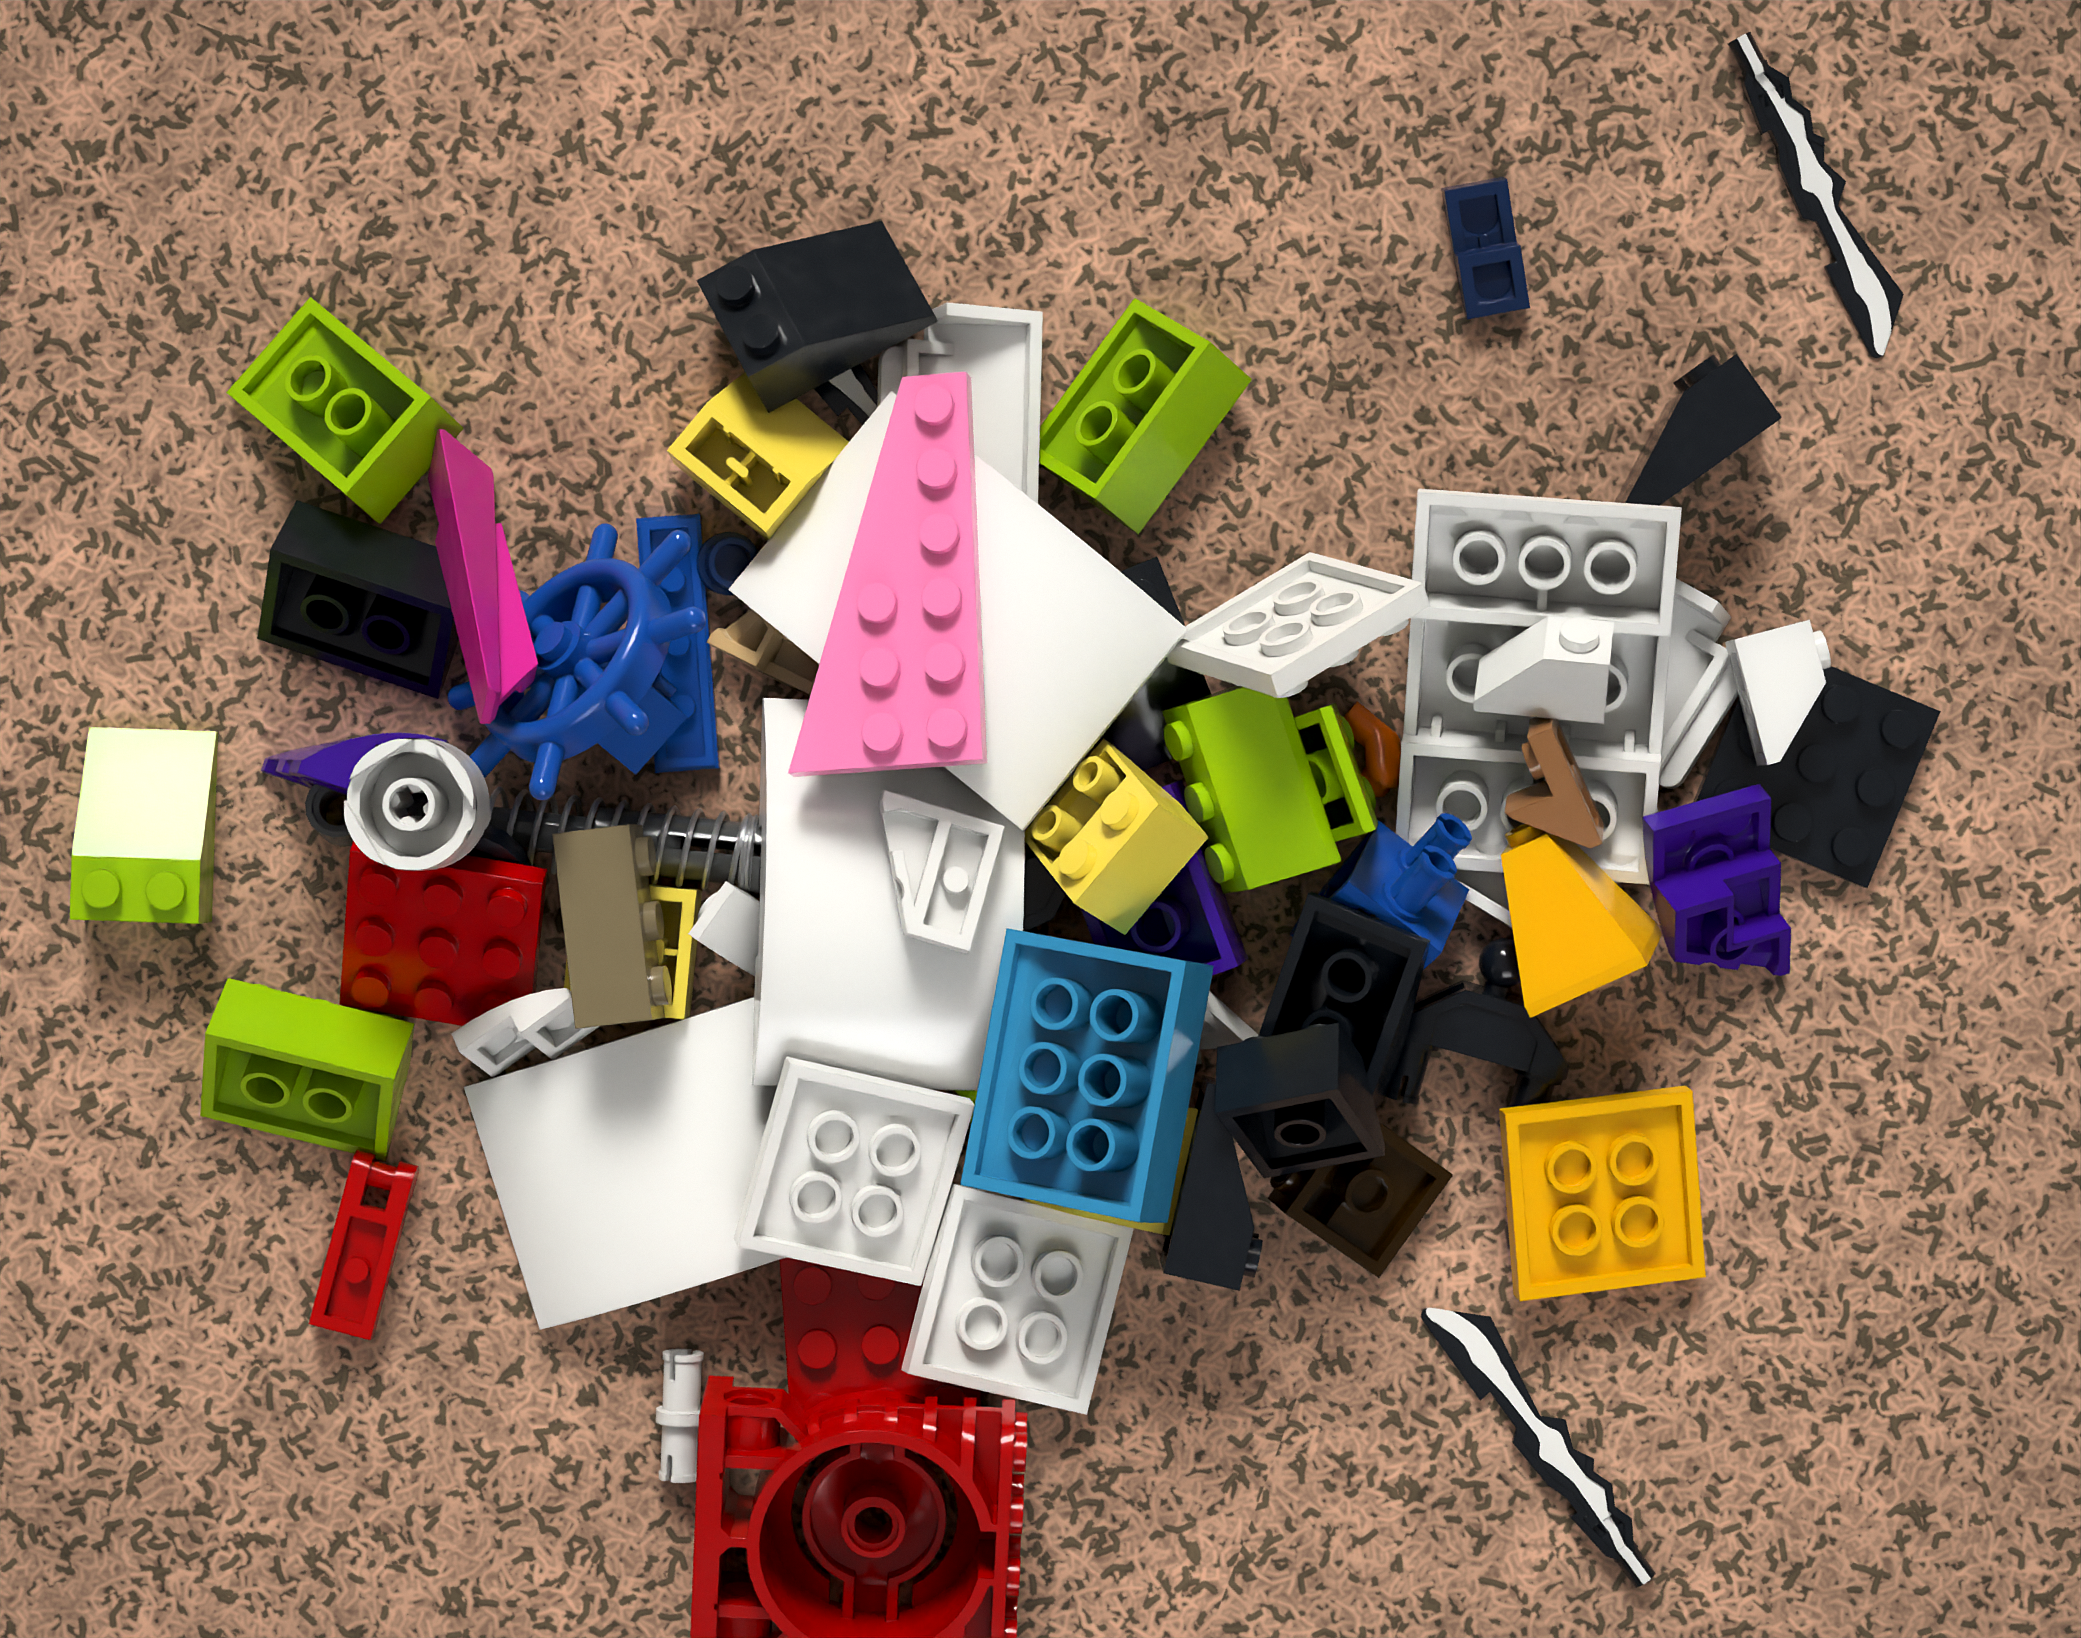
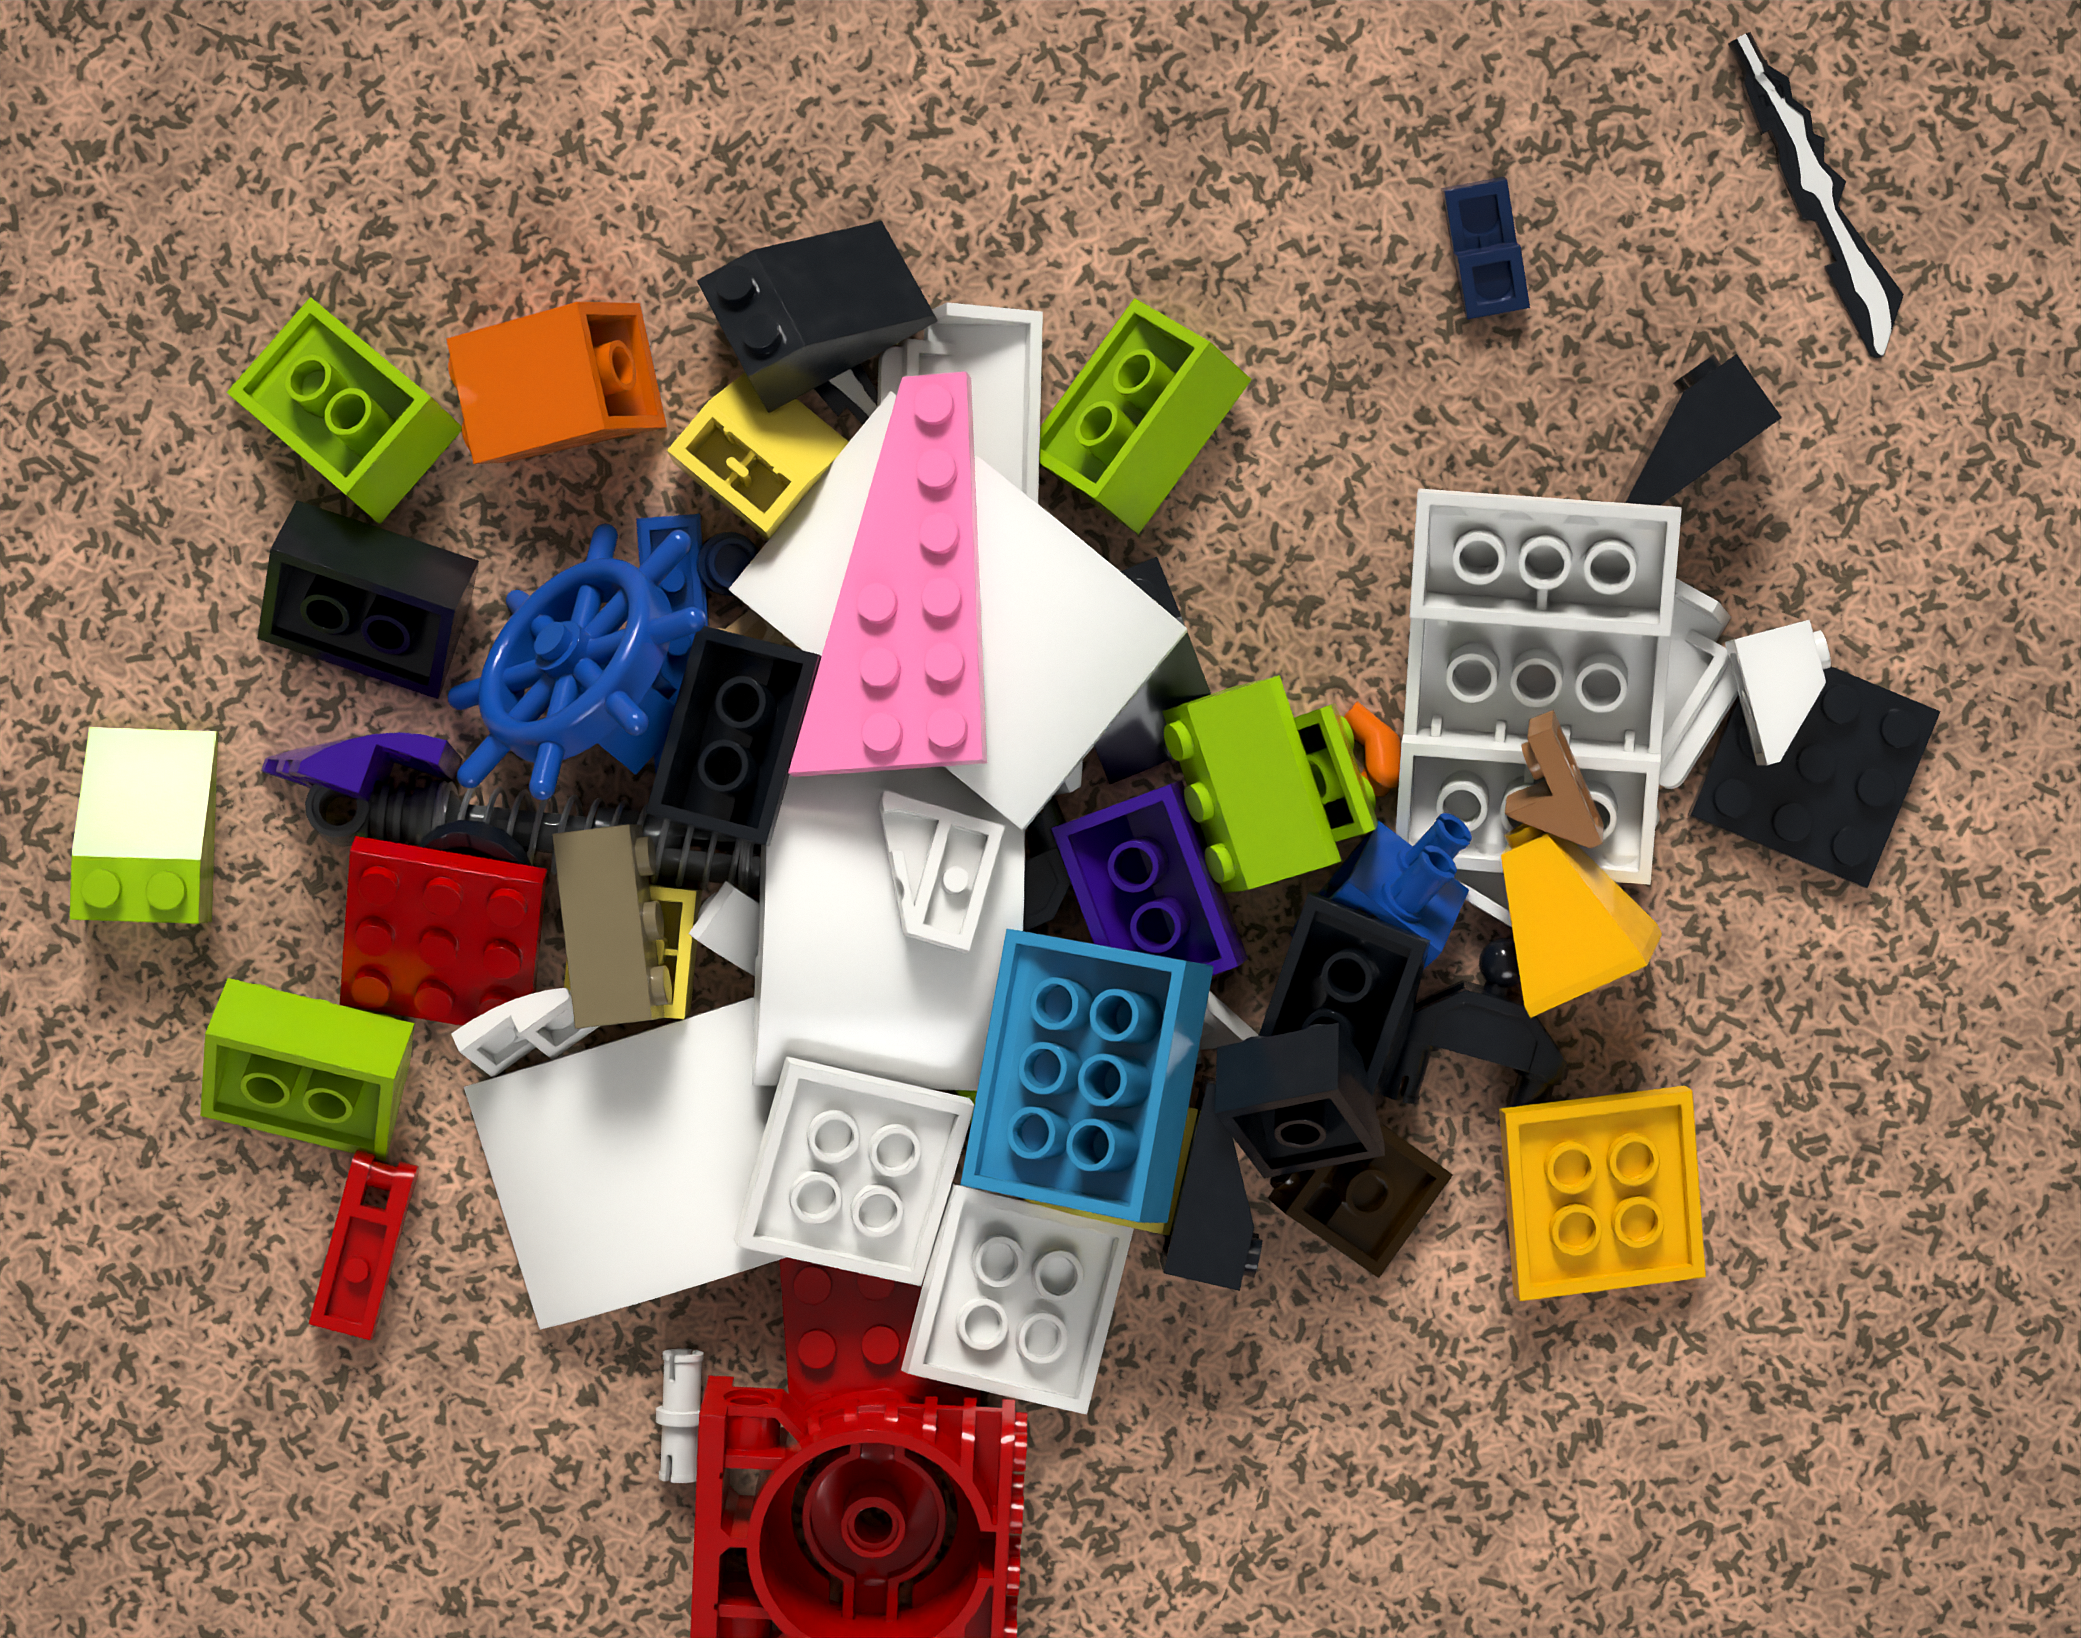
(381, 794): white brick -> none
(479, 577): dark pink wedge -> none
(555, 381): none -> orange slope
(733, 735): none -> black slope
(1113, 838): light yellow slope -> none
(1298, 624): white plate -> none
(1544, 1441): black sword -> none
(1549, 671): white slope -> none
(1718, 882): dark purple slope -> none

